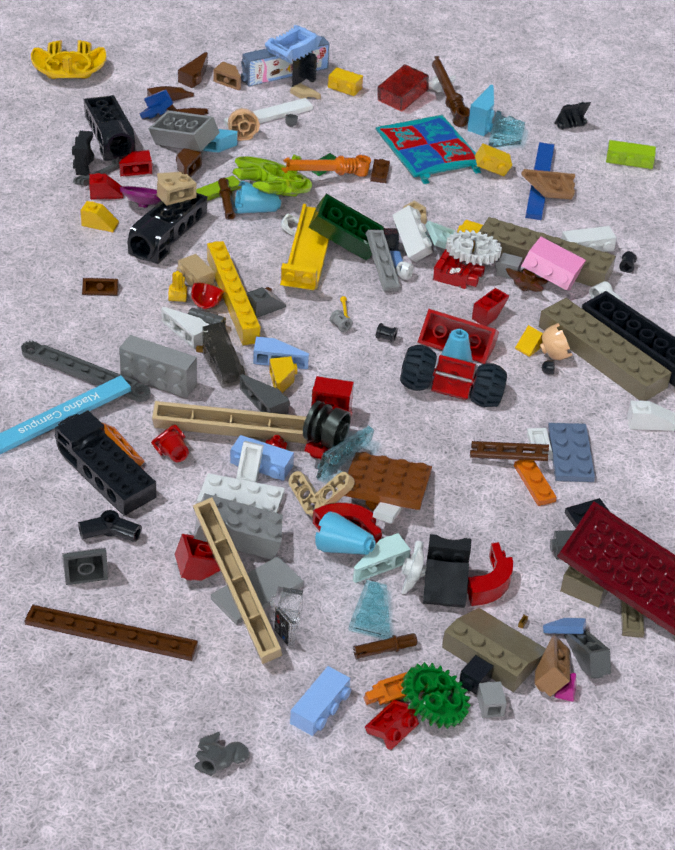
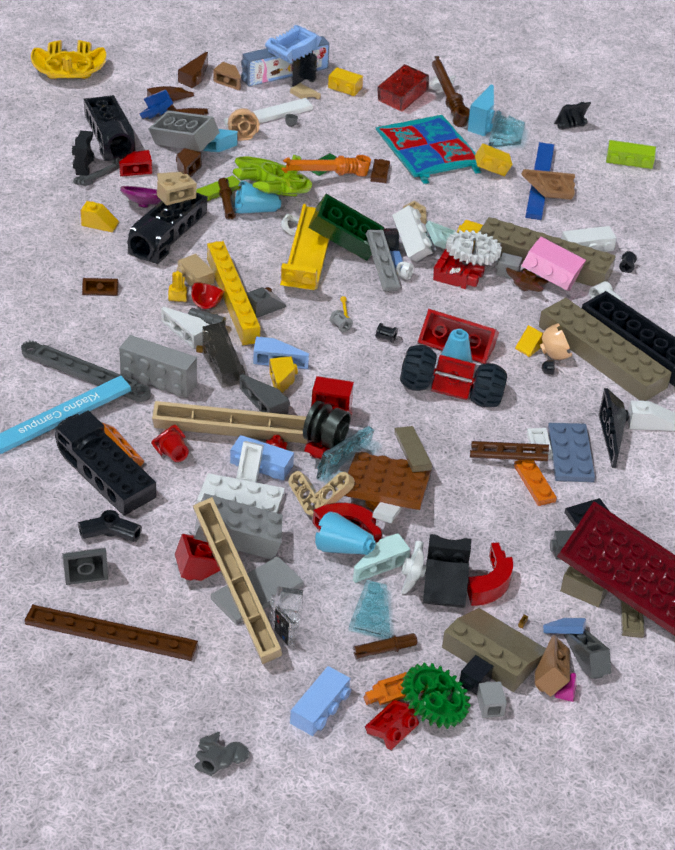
(104, 187): red slope -> none
(413, 449): none -> dark tan tile
(489, 307): red slope -> none
(612, 421): none -> black wedge

